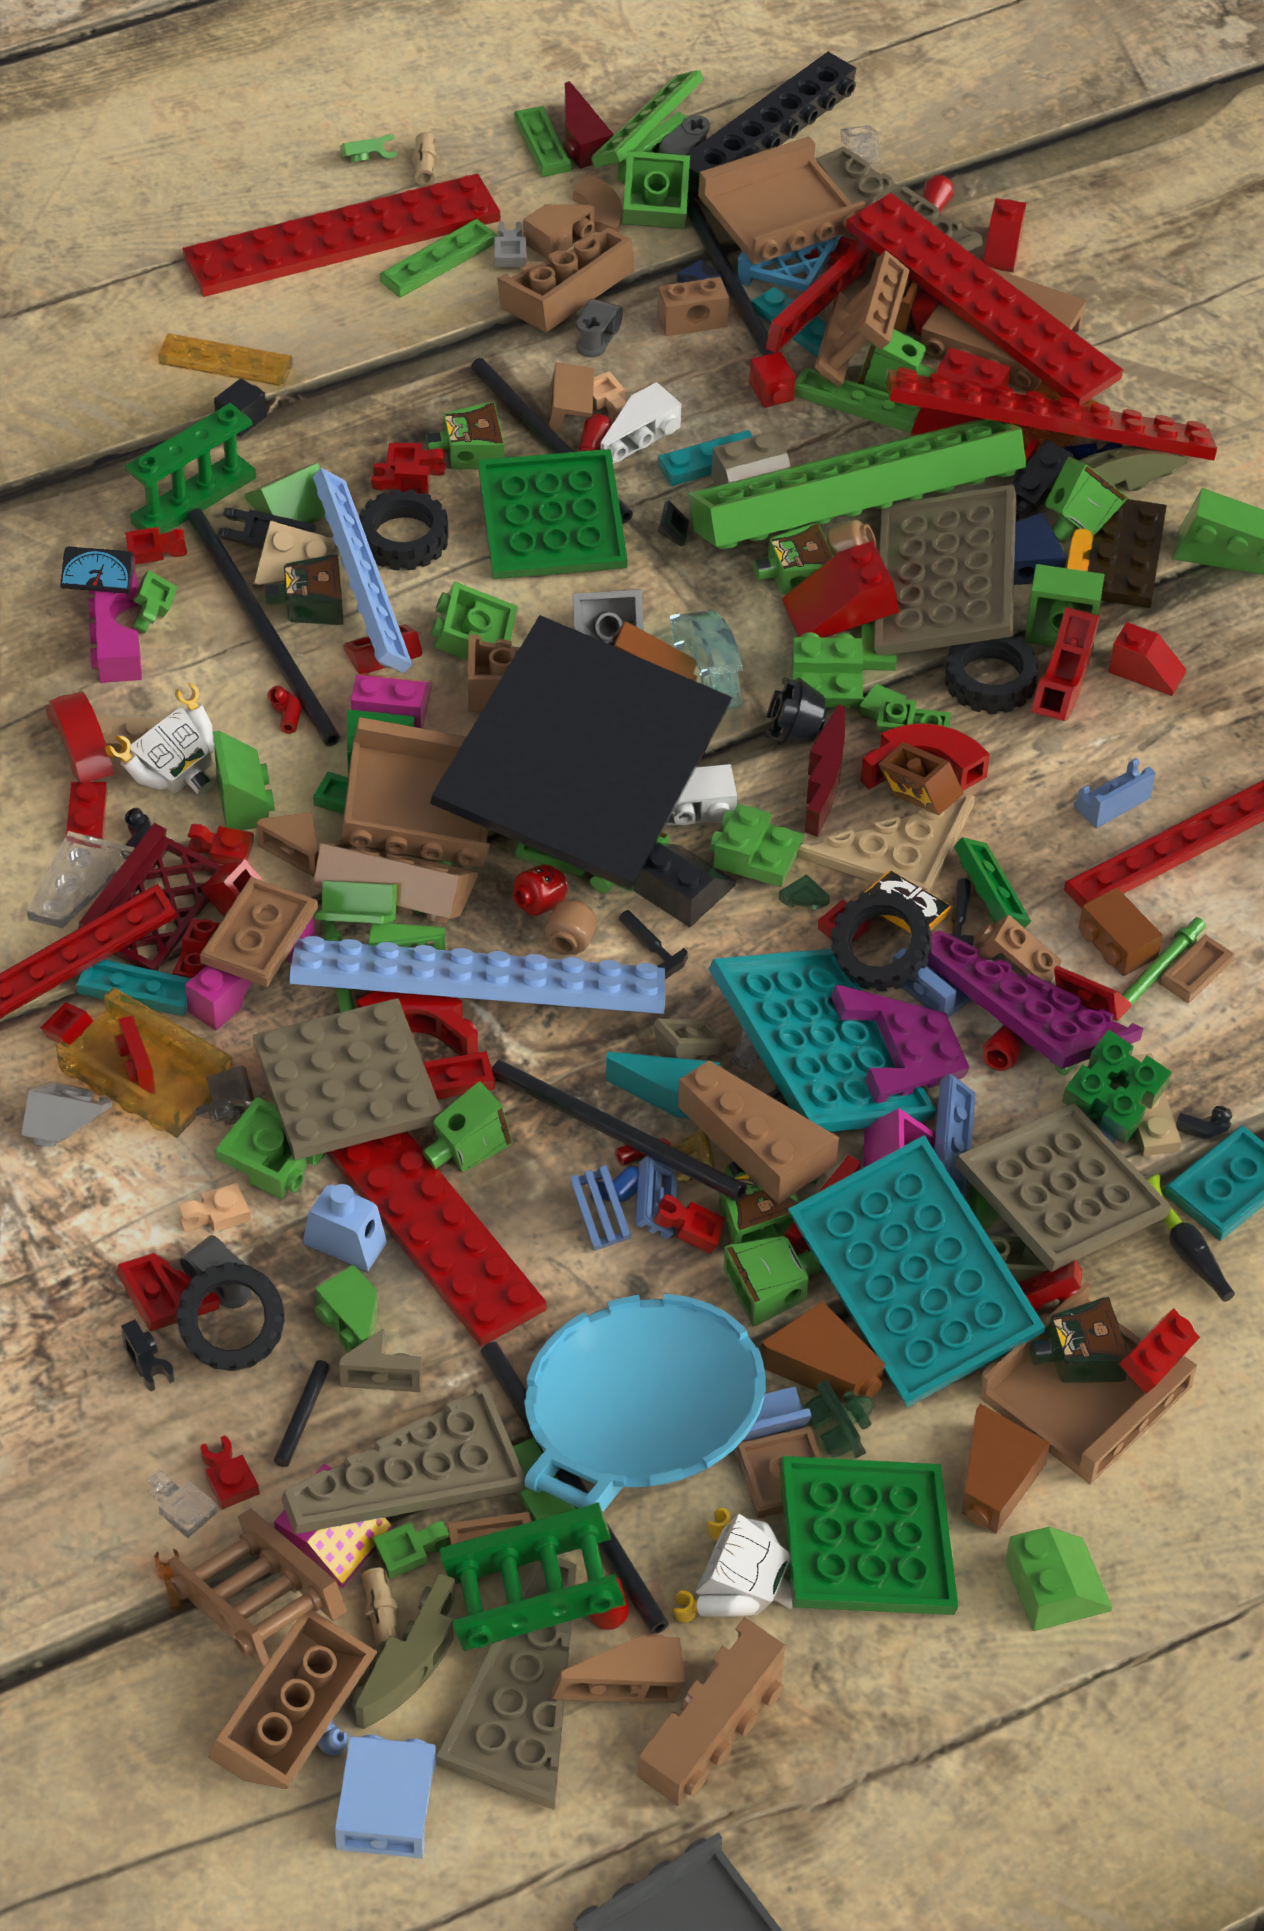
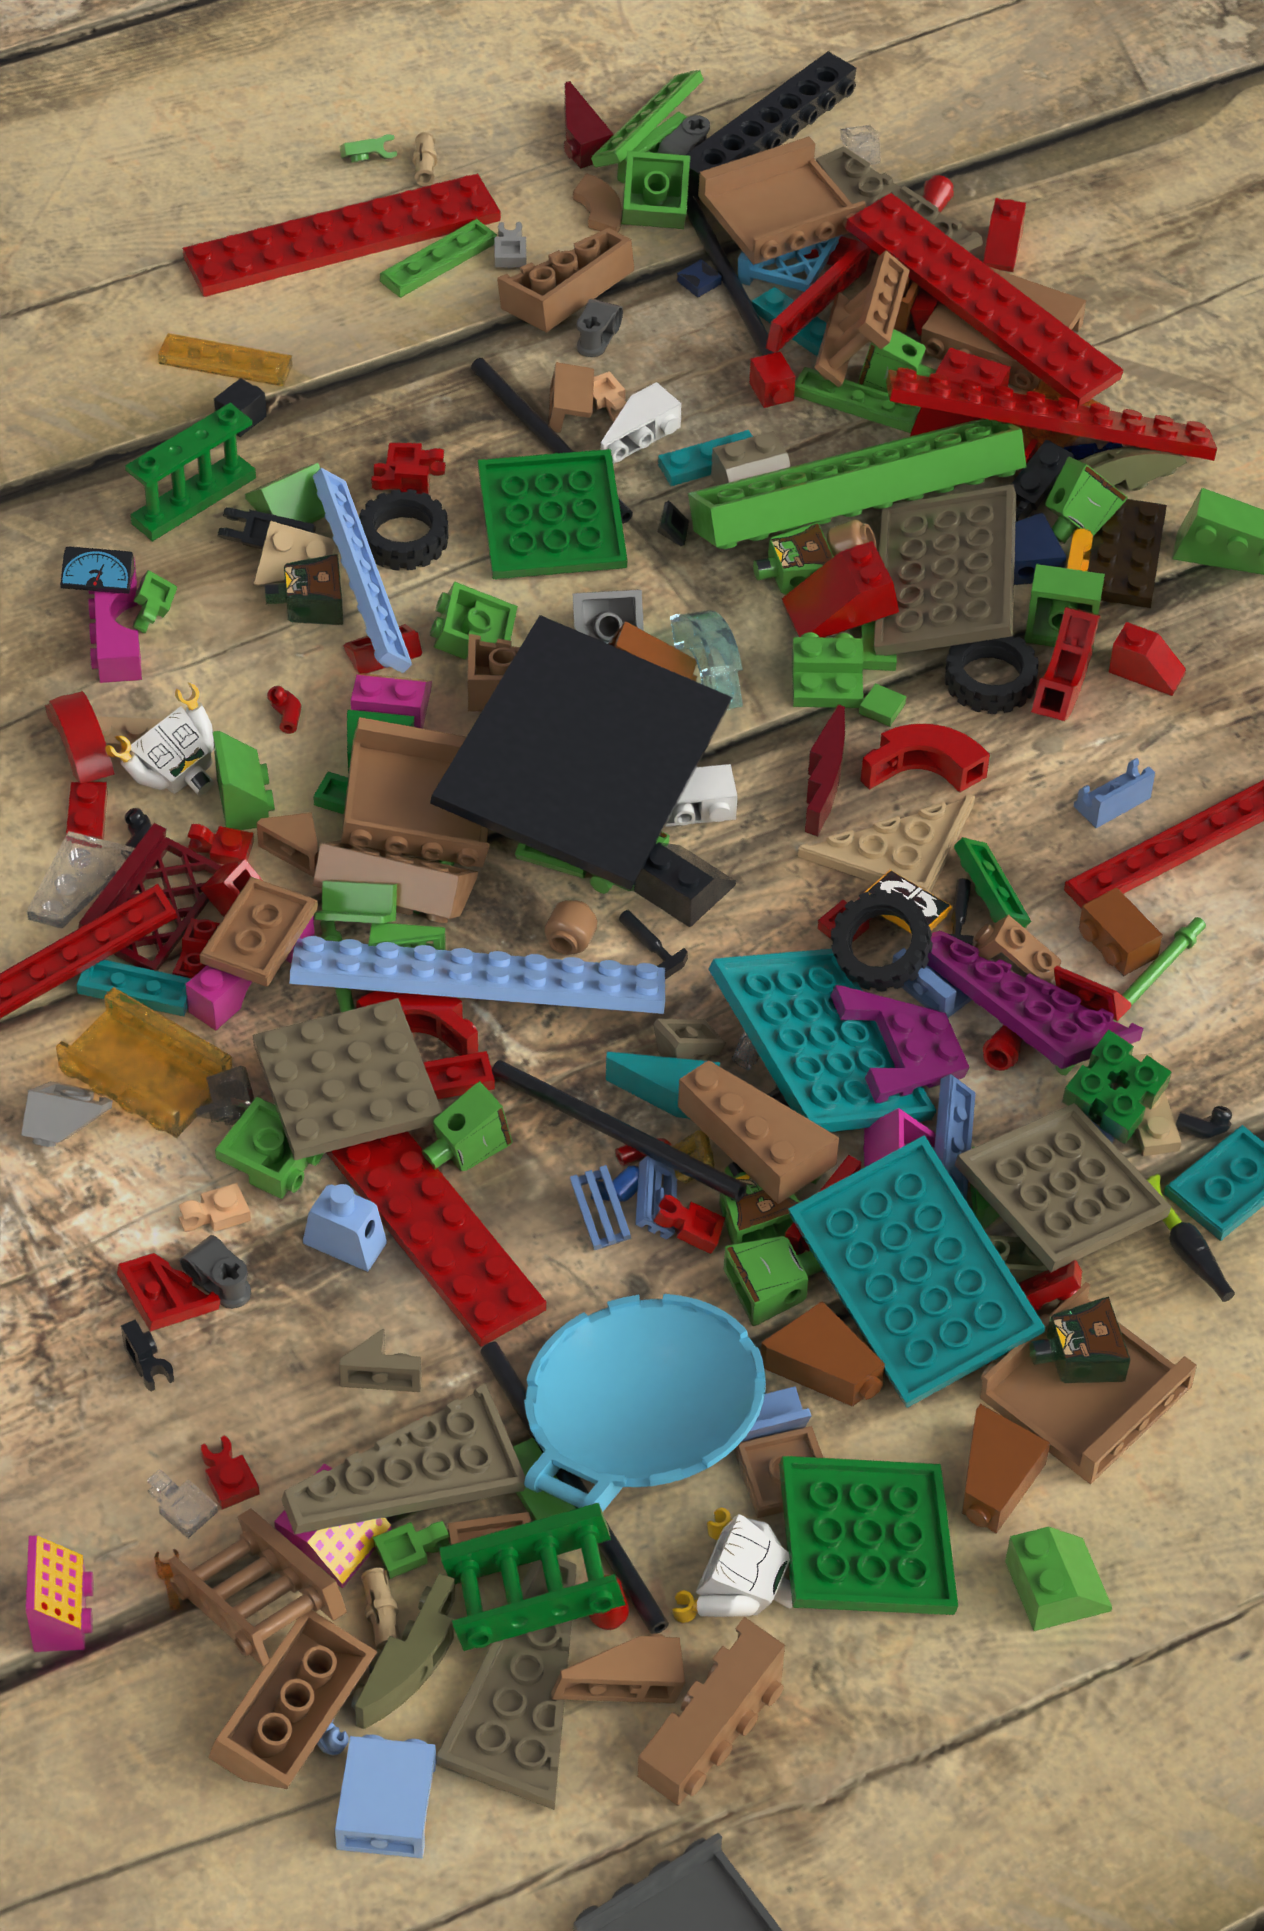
(57, 1597): none -> slope
(67, 1024): red plate -> none
(131, 1045): red plate -> none
(150, 545): red plate -> none
(230, 1274): black tyre -> none
(264, 628): black piece -> none
(301, 1413): black bar -> none
(348, 1306): bright green slope -> none
(469, 436): torso -> none
(539, 889): red head -> none
(542, 141): bright green tile -> none
(557, 227): medium nougat slope -> none
(594, 432): red cone -> none
(693, 306): medium nougat brick -> none
(754, 846): bright green plate -> none
(795, 713): black cone -> none
(804, 893): clear green tile -> none
(843, 1436): clear green hips -> none
(901, 712): bright green slope -> none
(921, 778): dark orange brick -> none
(1159, 1350): red plate -> none
(1196, 968): medium nougat tile -> none

